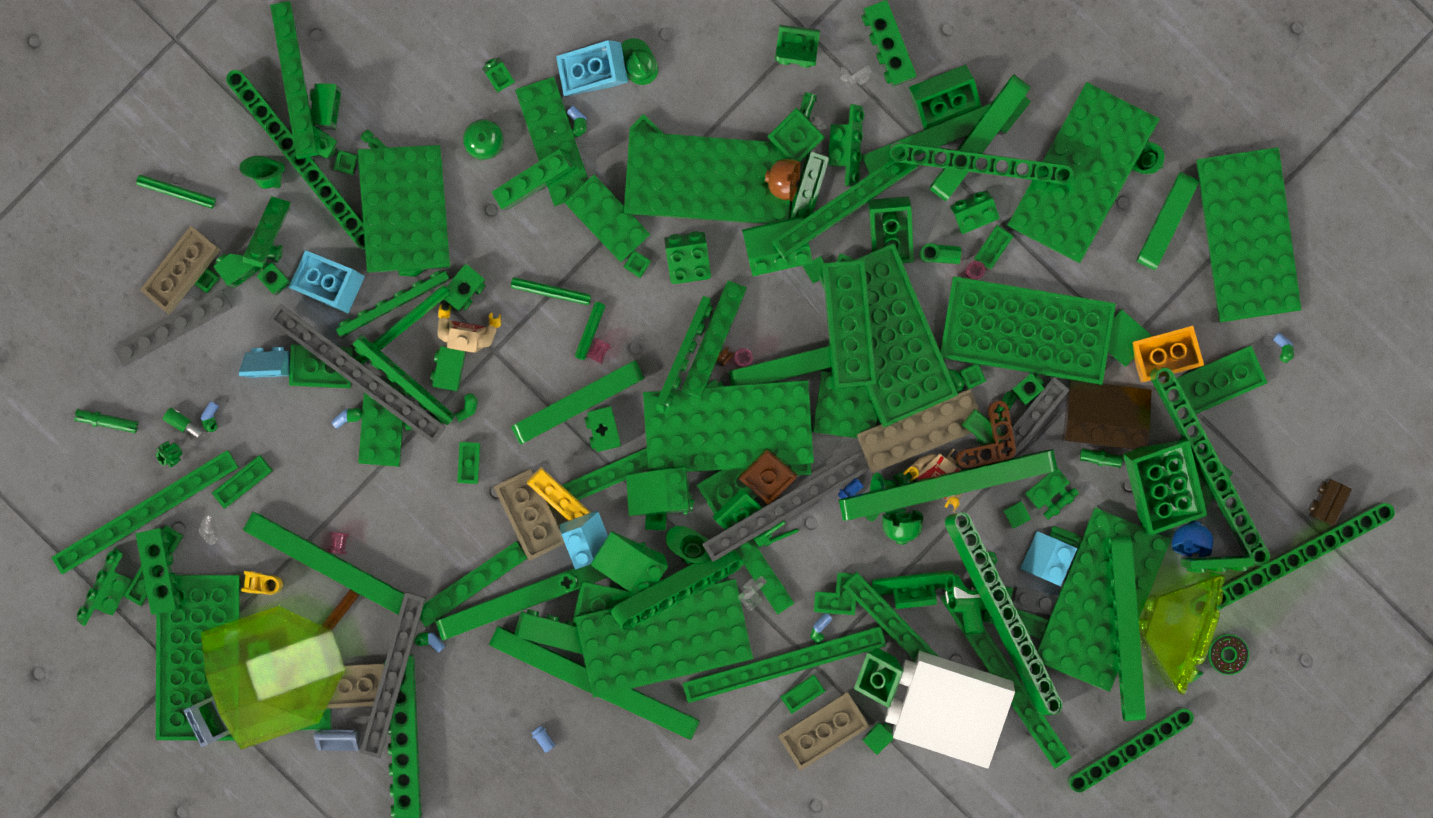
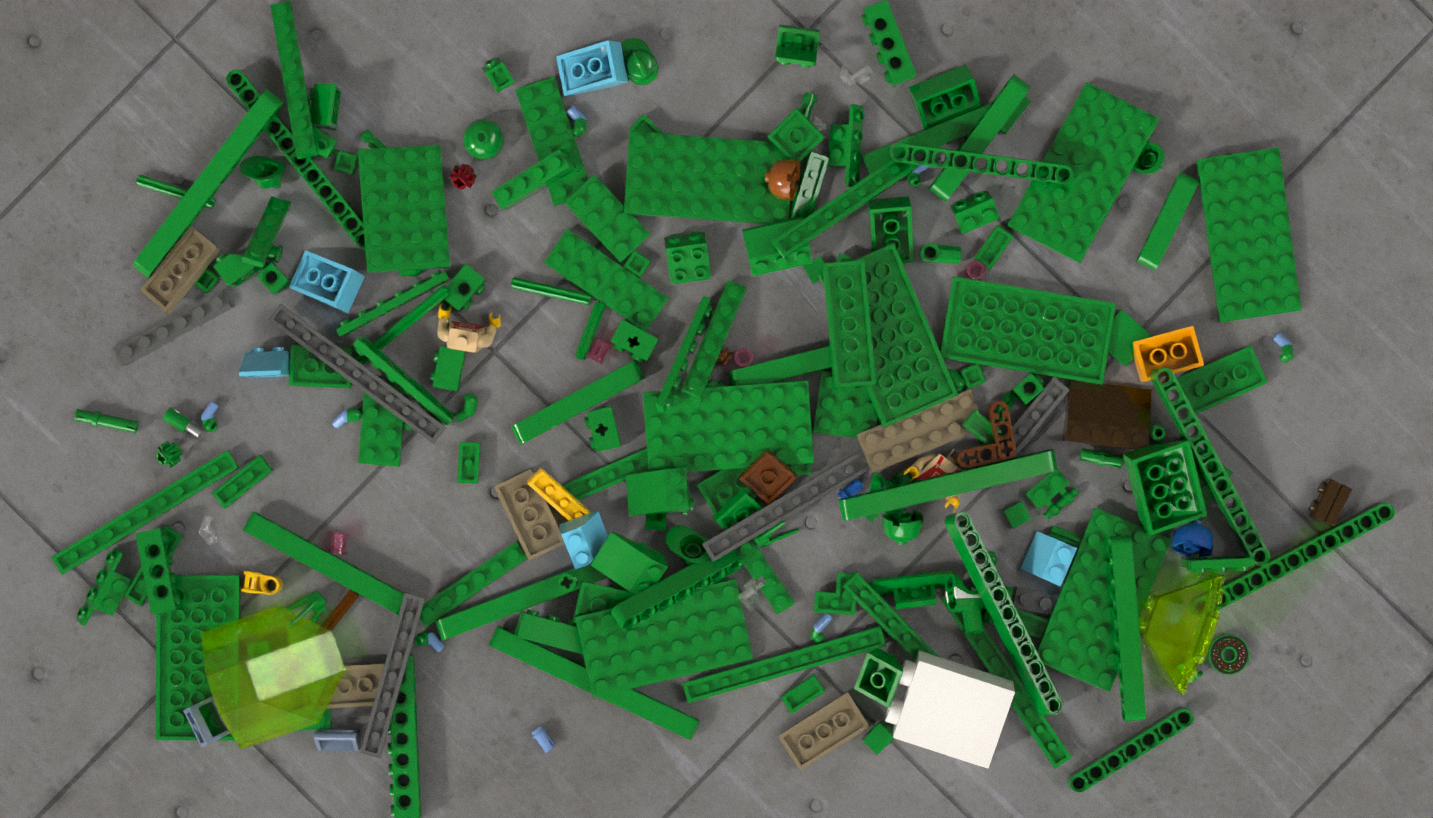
(208, 183): none -> green beam
(315, 602): none -> green plant
(463, 176): none -> dark red gear
(606, 280): none -> green plate
(626, 331): none -> green brick
(914, 177): none -> green arm
(1162, 433): none -> green pin

